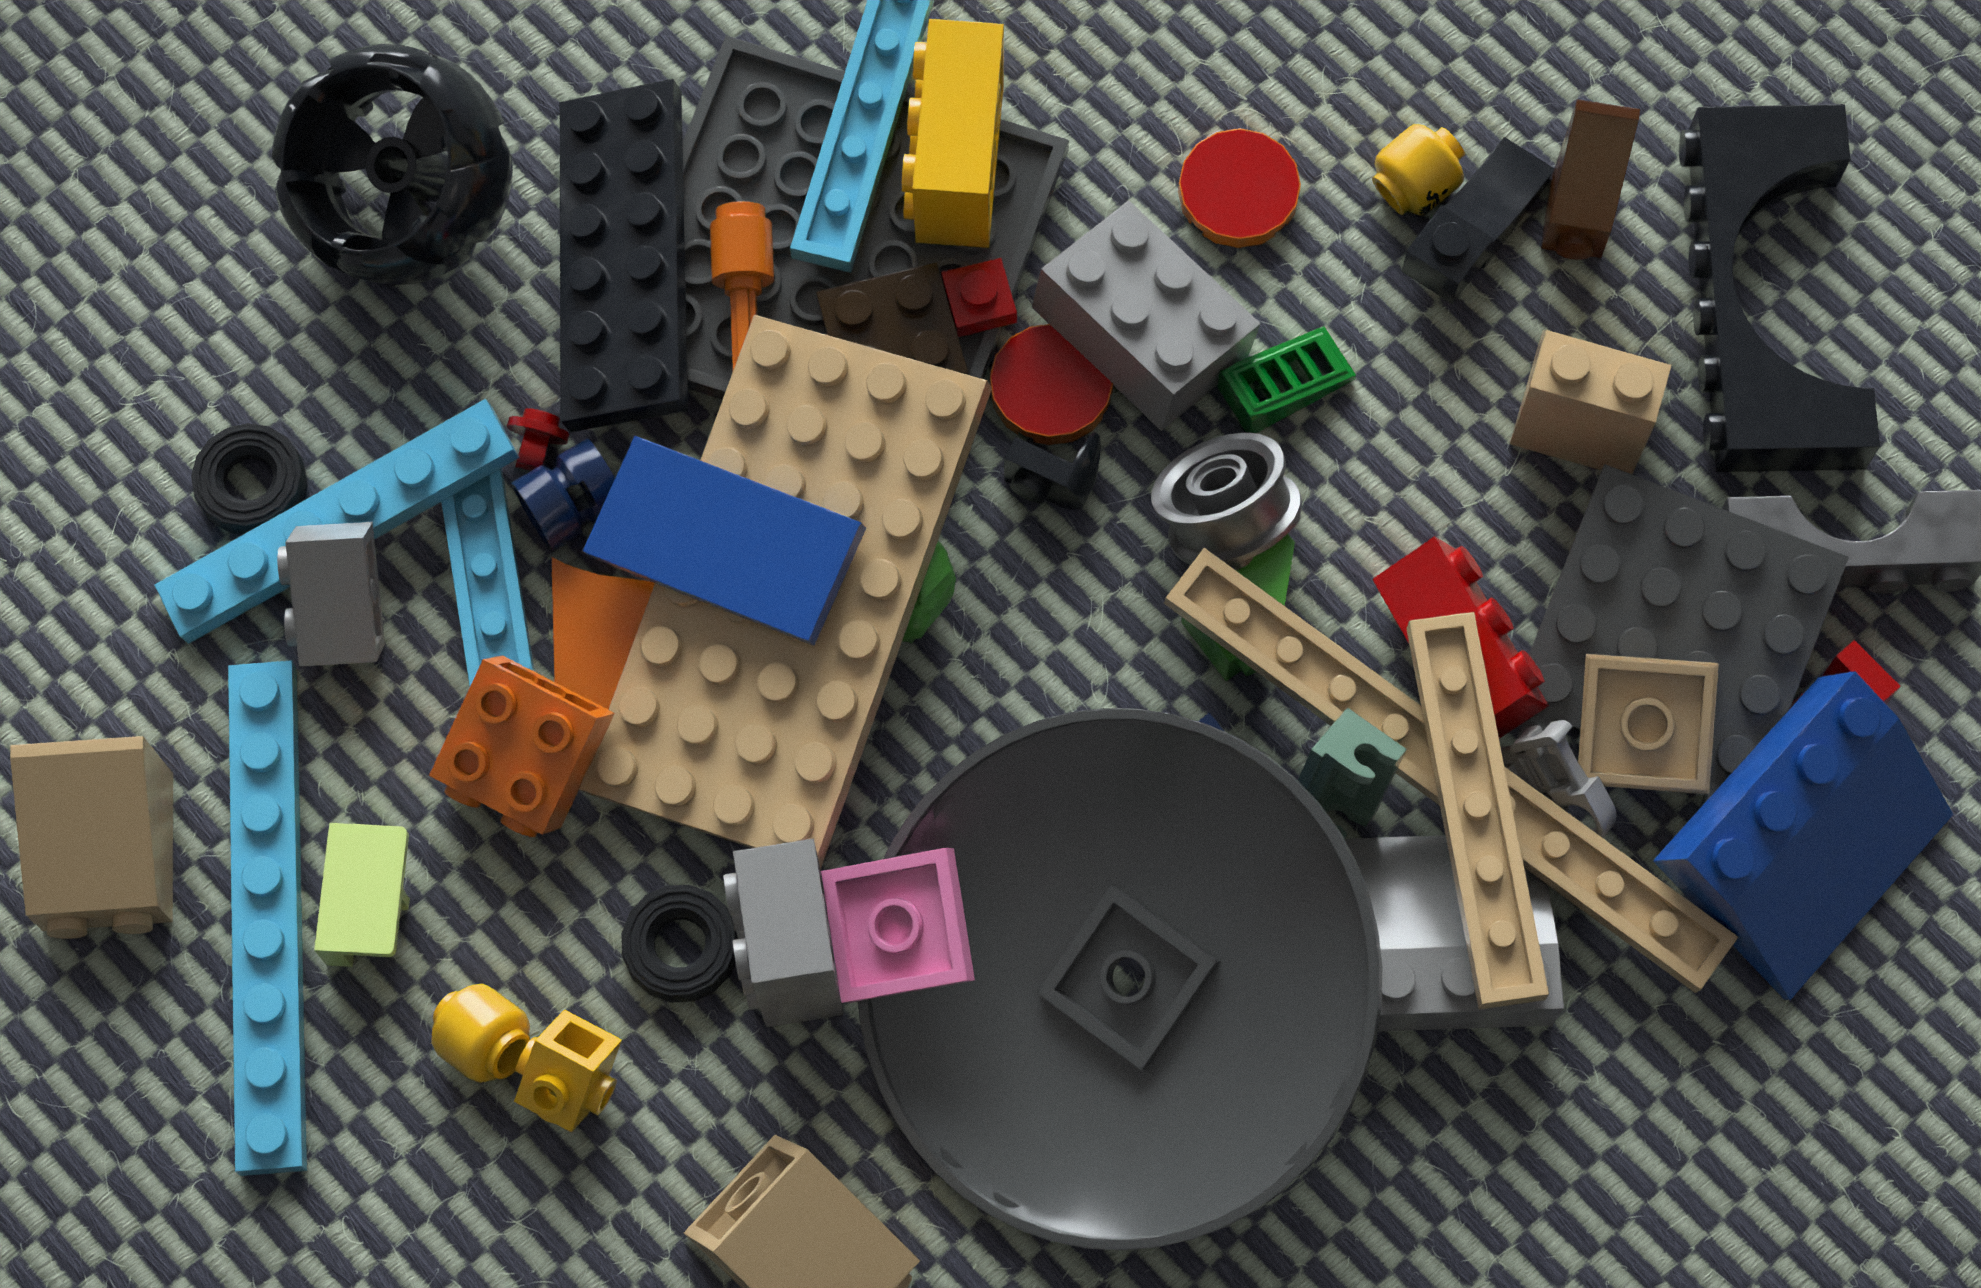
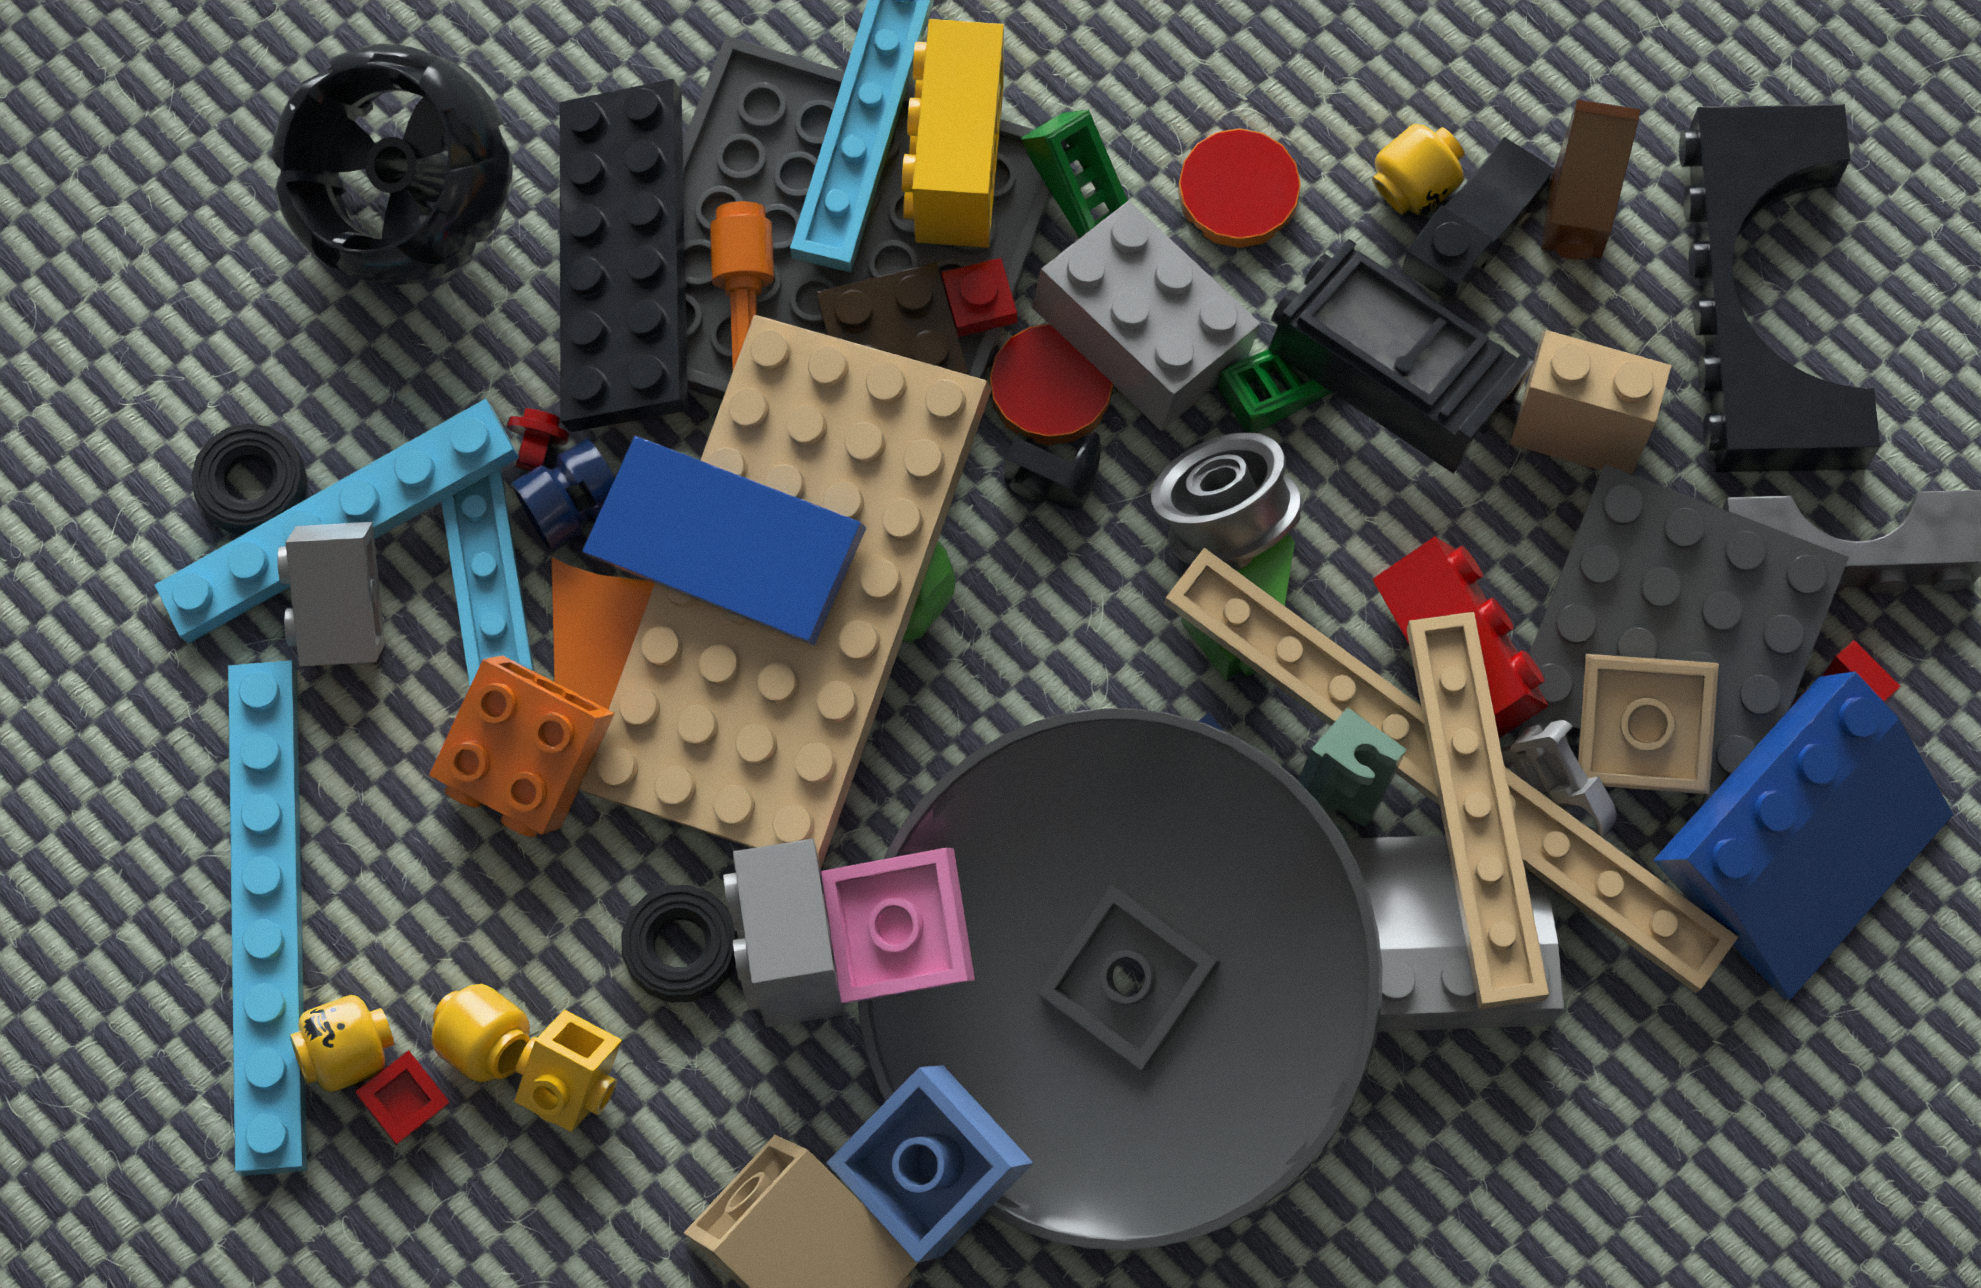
(94, 835): tan slope -> none
(341, 1043): none -> yellow head
(361, 892): yellowish green panel -> none
(402, 1098): none -> red plate
(929, 1163): none -> medium blue brick
(1054, 167): none -> green slope
(1396, 355): none -> black door

